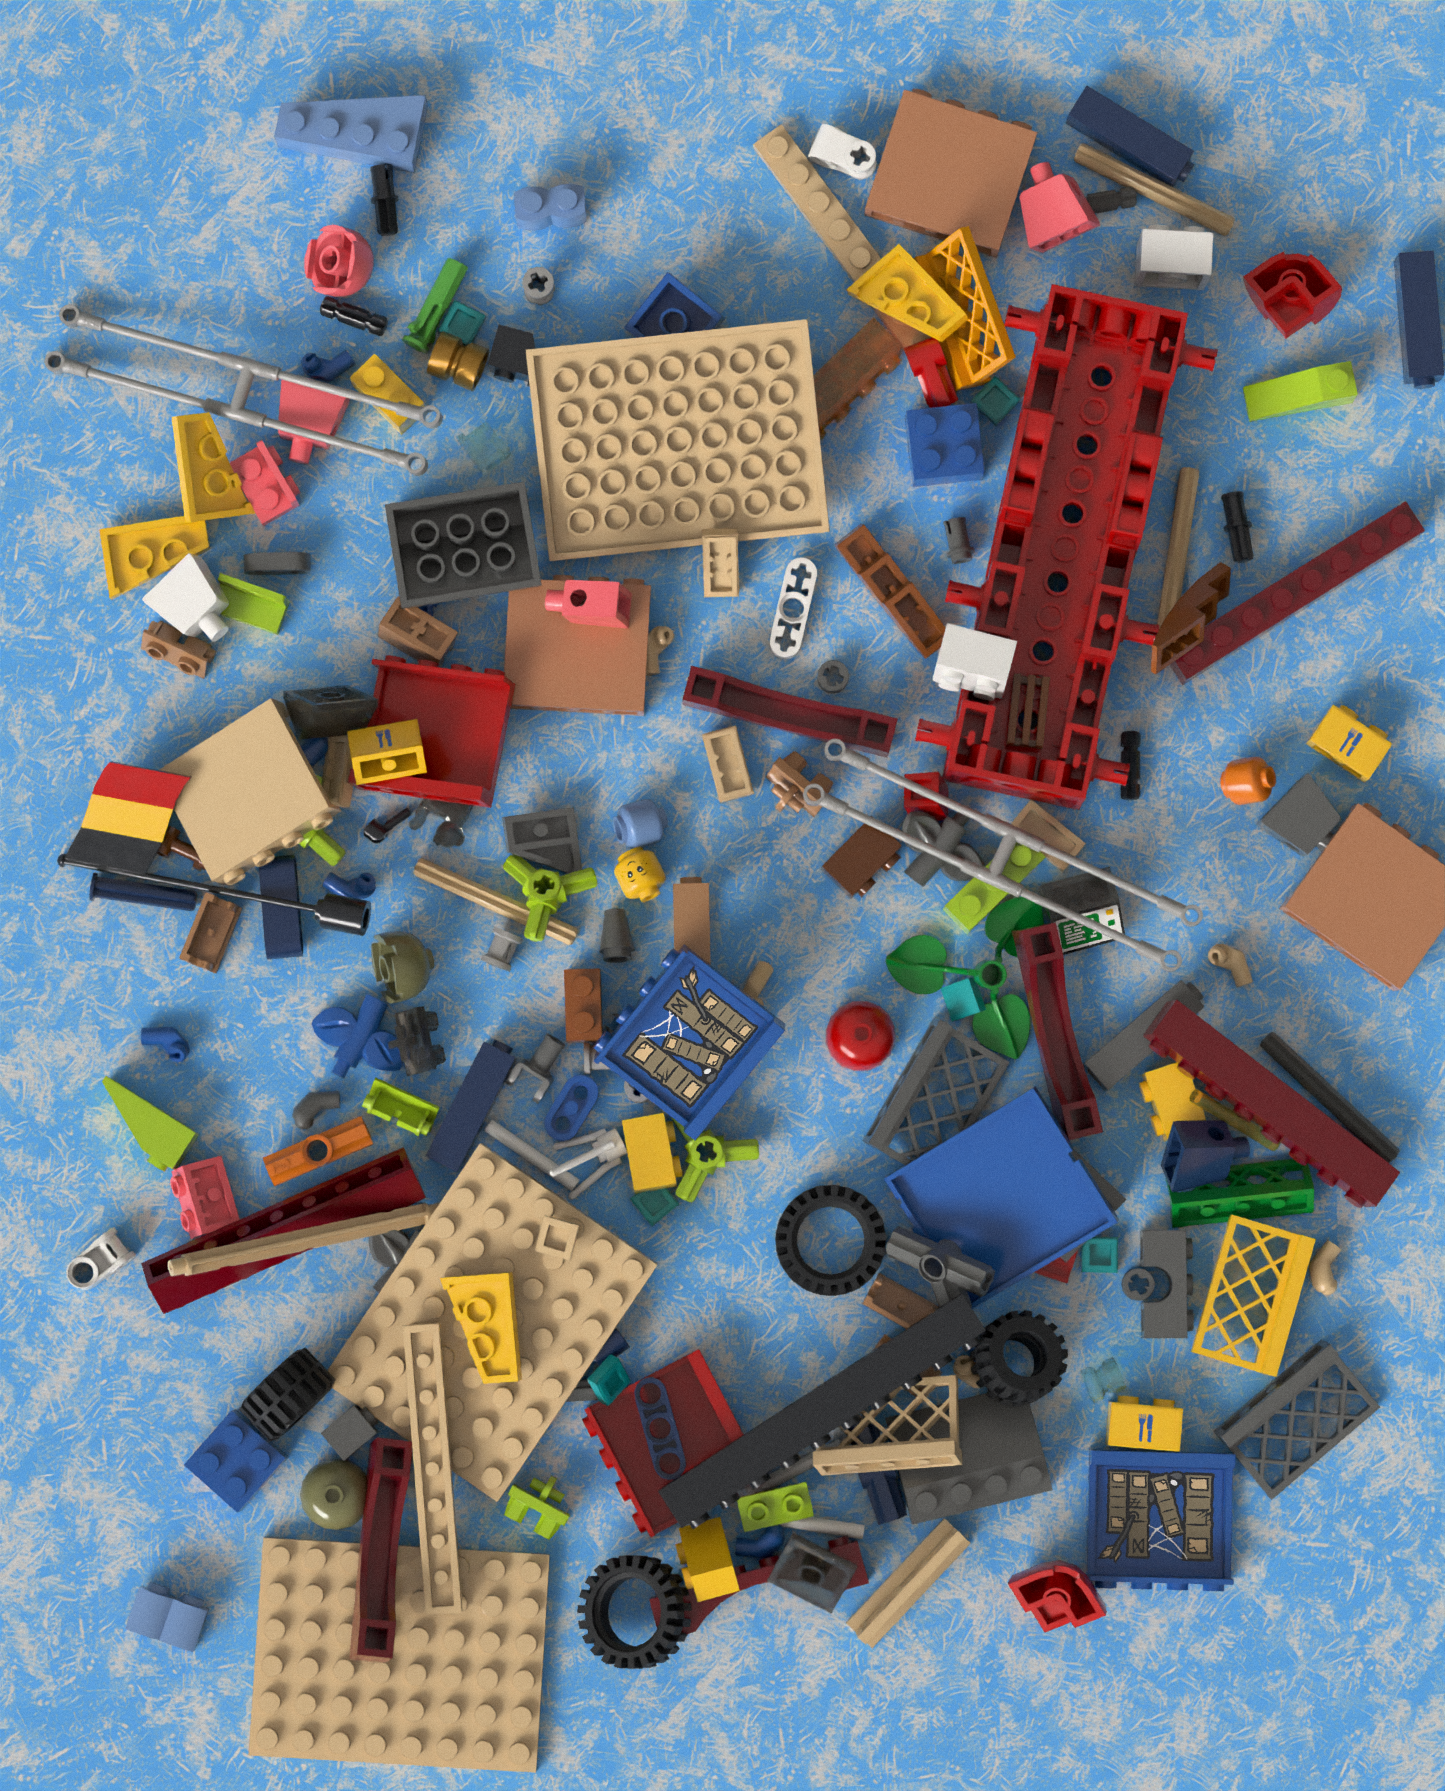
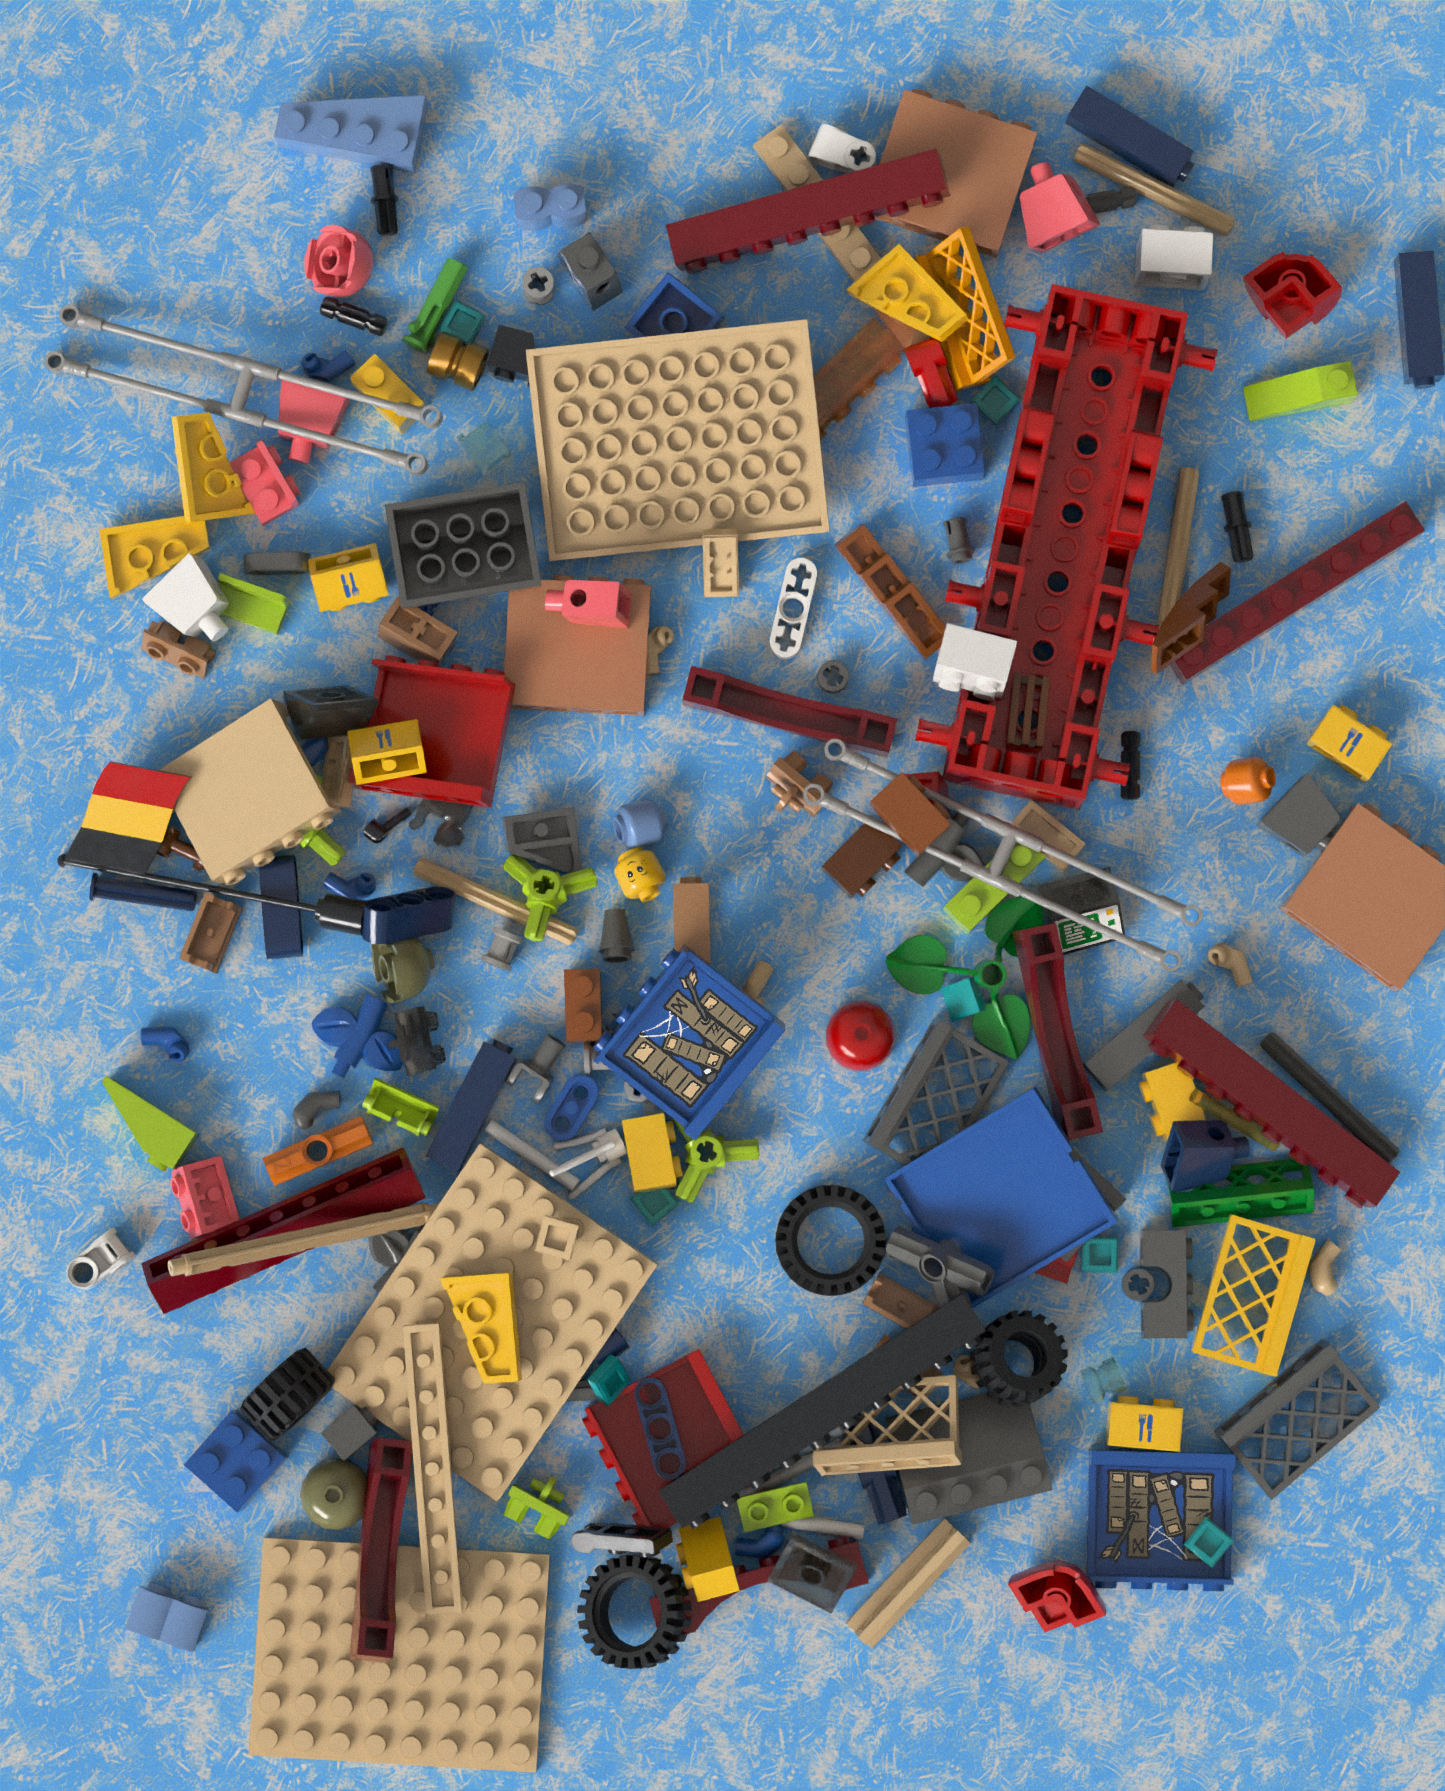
(348, 578): none -> yellow brick
(408, 915): none -> dark blue beam
(590, 270): none -> dark grey torso
(622, 1538): none -> black hinge
(727, 764): tan plate -> none
(808, 210): none -> dark red brick
(911, 813): none -> dark orange brick
(1208, 1542): none -> teal tile

